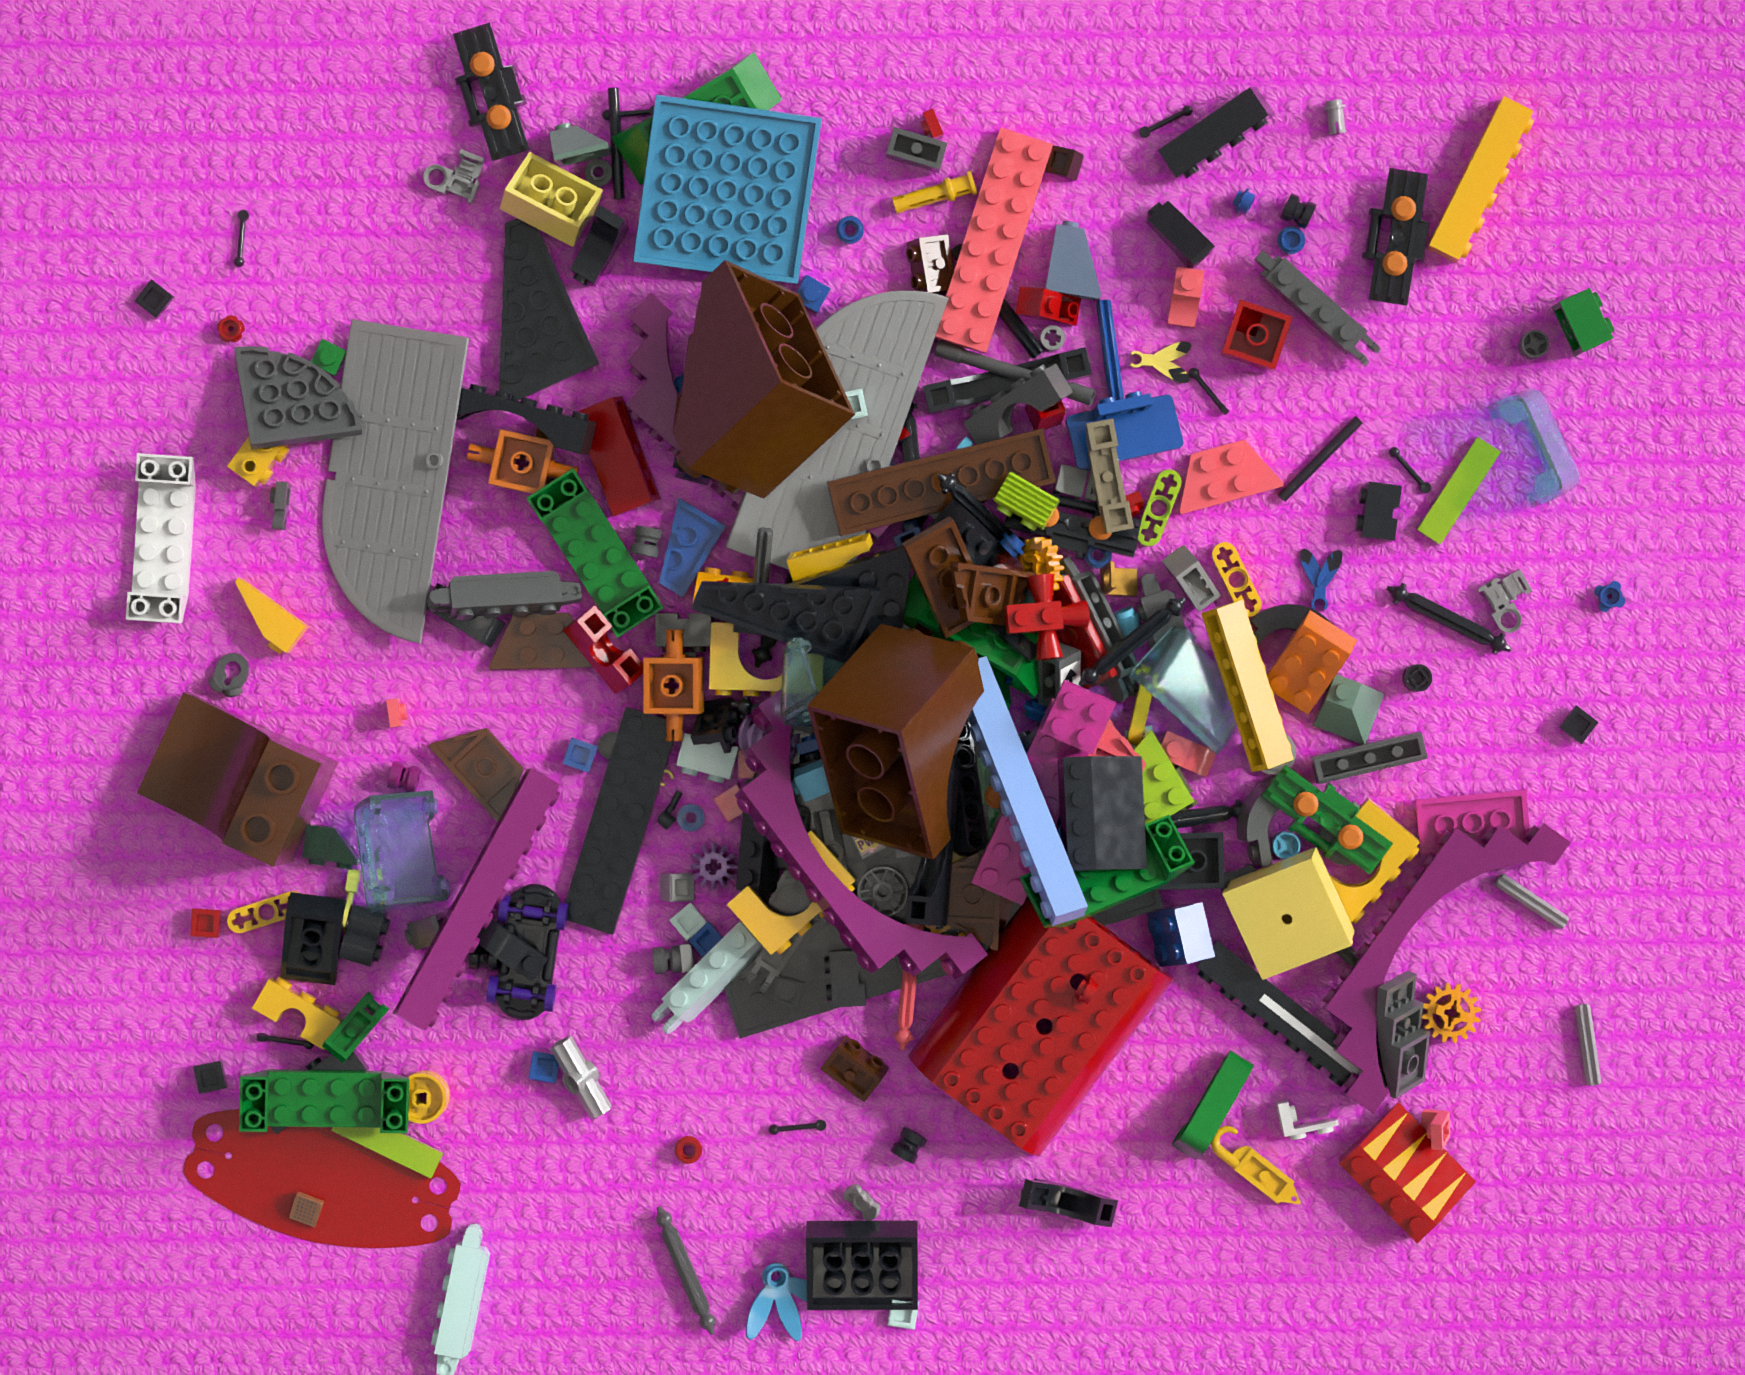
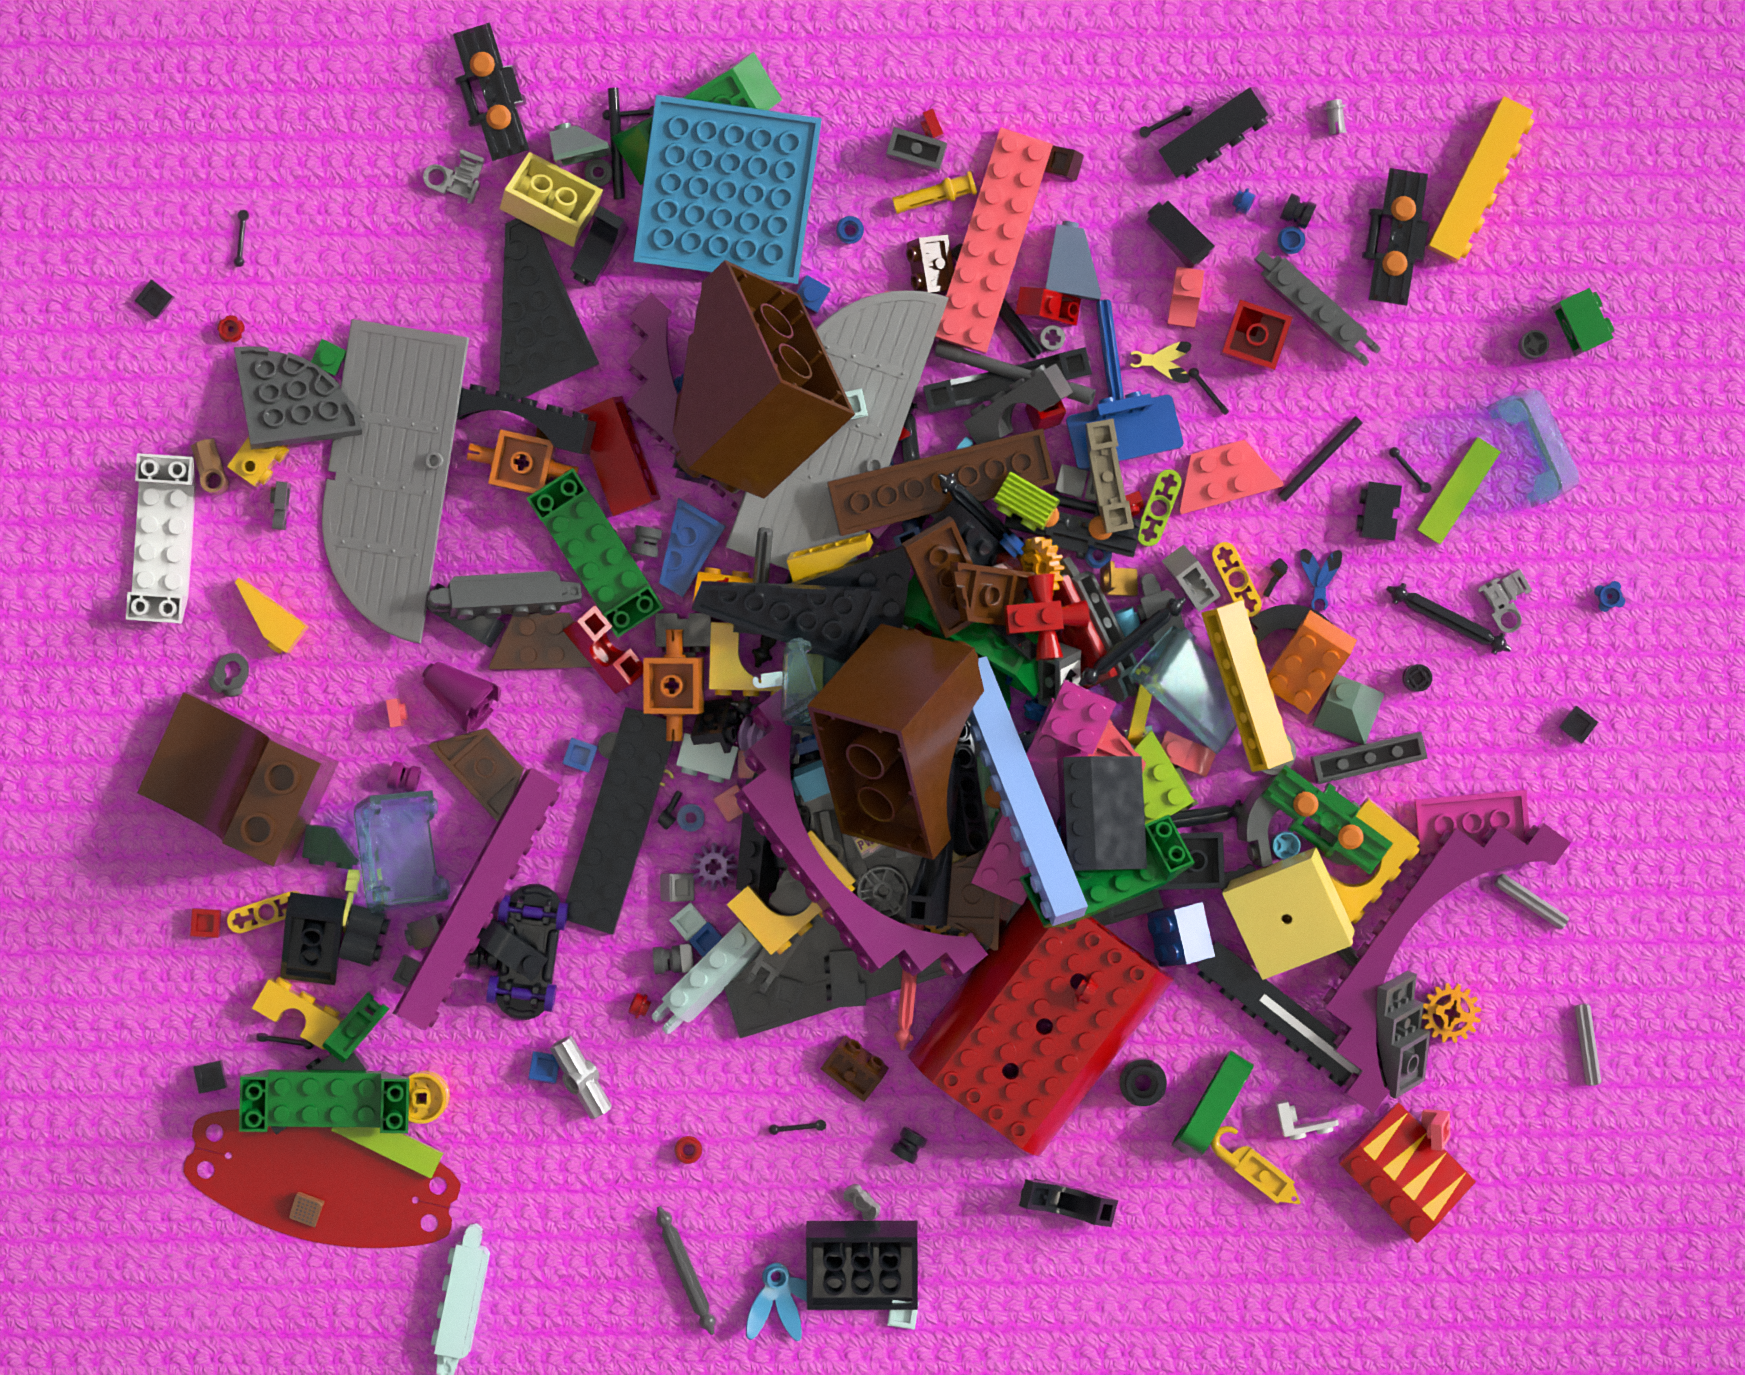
(209, 464): none -> medium nougat piece
(405, 970): none -> black plate
(461, 694): none -> magenta cone
(639, 1005): none -> red plate
(768, 680): none -> white piece
(1157, 1086): none -> black piece
(1279, 568): none -> black hand

